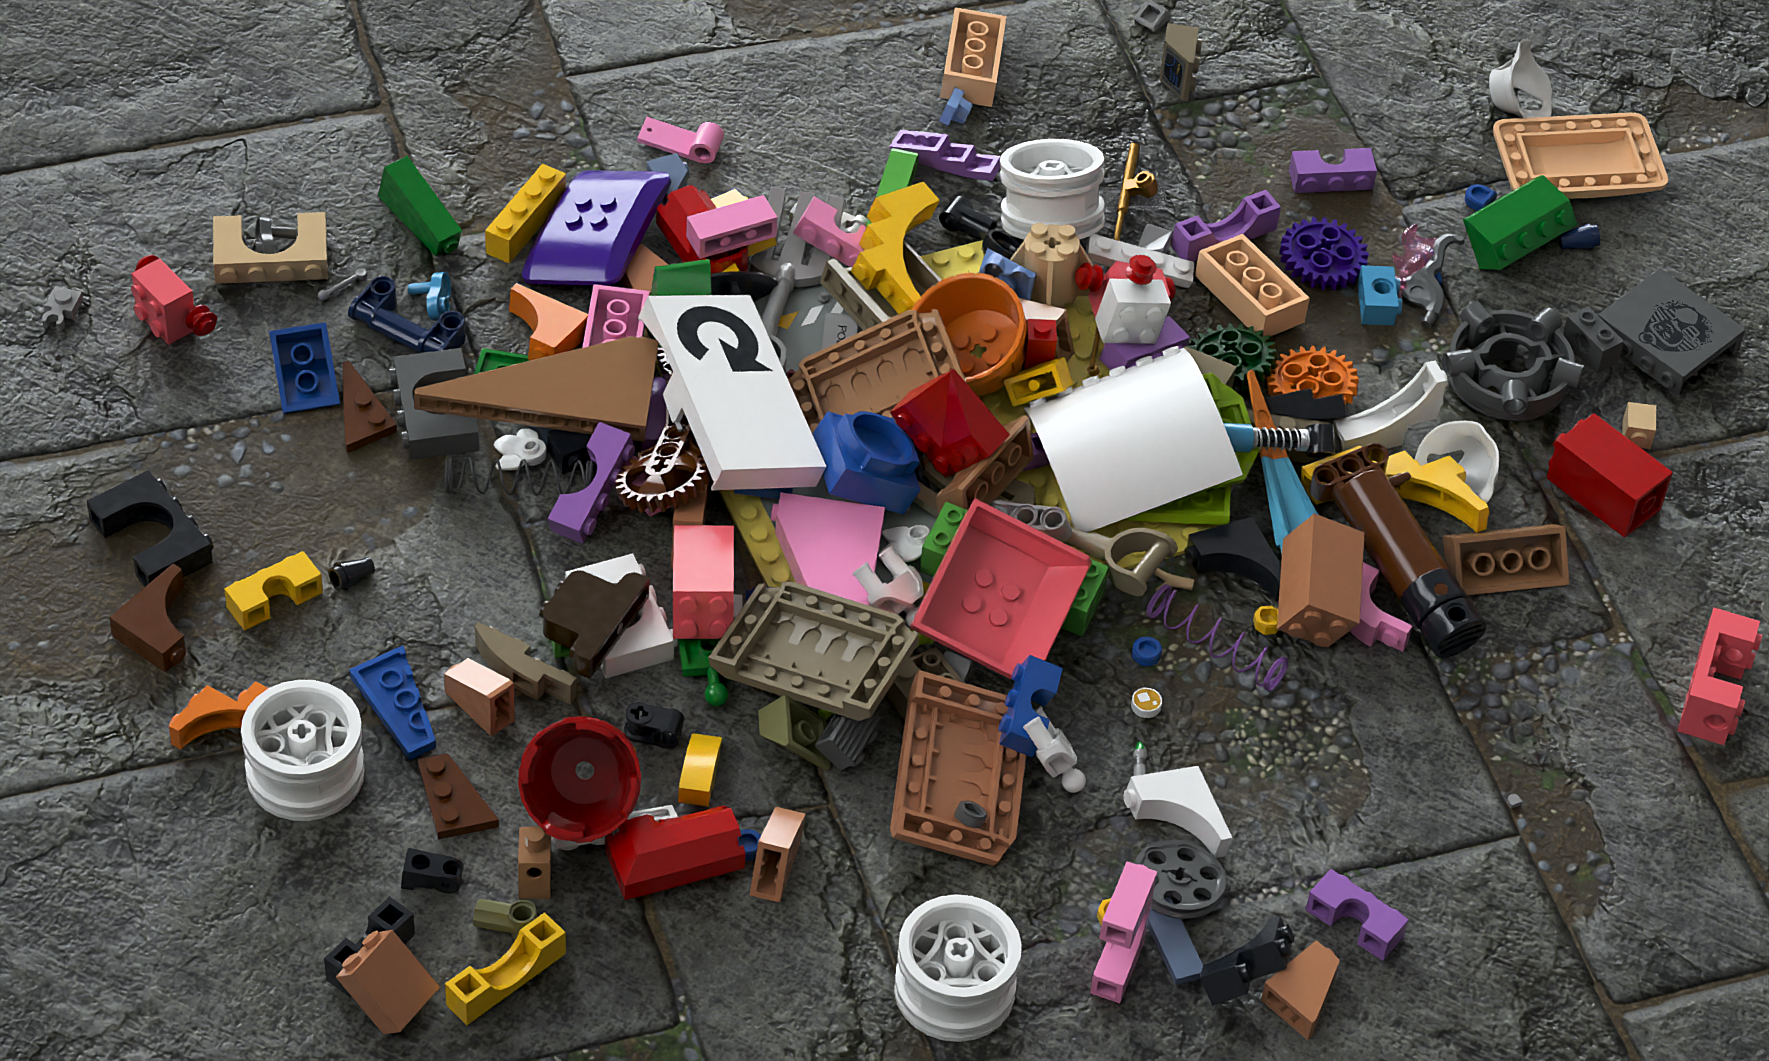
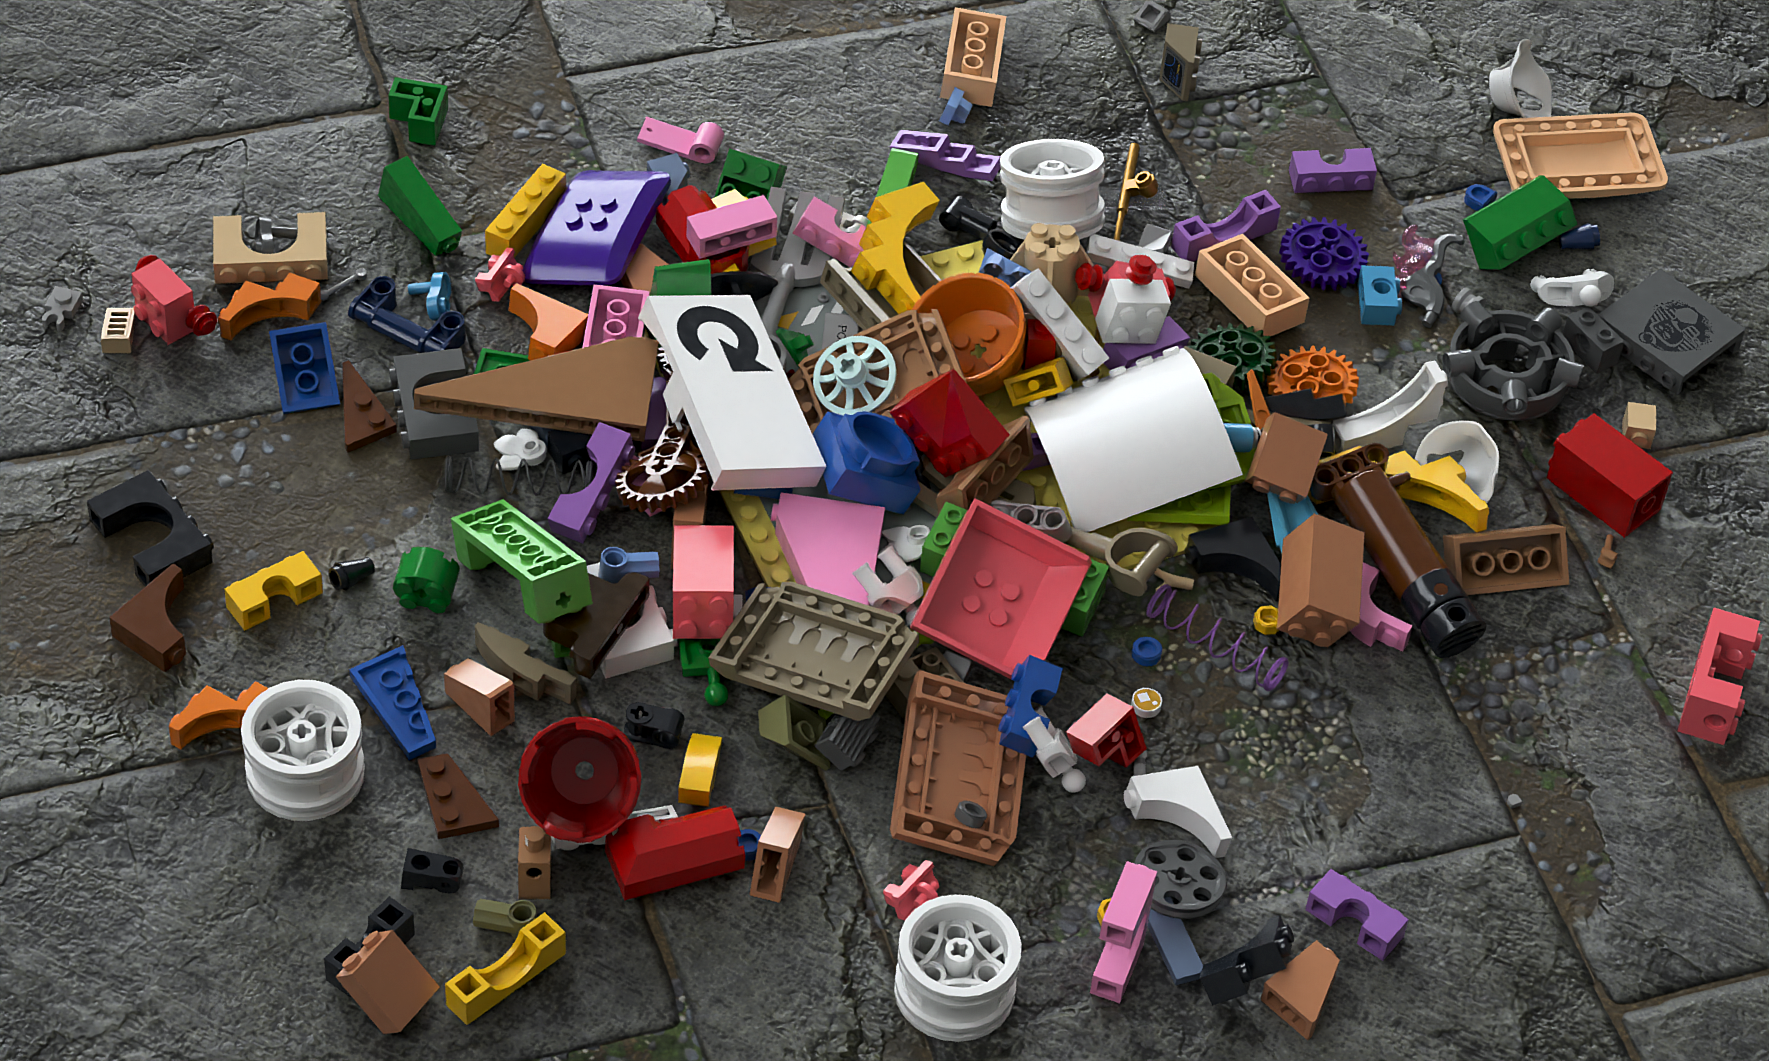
(118, 330): none -> tan slope
(252, 303): none -> orange arch
(421, 105): none -> green brick
(425, 579): none -> green brick
(502, 274): none -> coral hips
(549, 572): none -> bright green plate
(617, 563): none -> medium blue piece
(749, 175): none -> green slope
(795, 343): none -> green piece
(852, 372): none -> light aqua wheel
(917, 888): none -> coral hips
(1076, 343): none -> white arch
(1107, 732): none -> red brick
(1286, 458): none -> nougat brick
(1464, 298): none -> light grey wheel
(1574, 290): none -> white connector
(1607, 556): none -> medium nougat hand

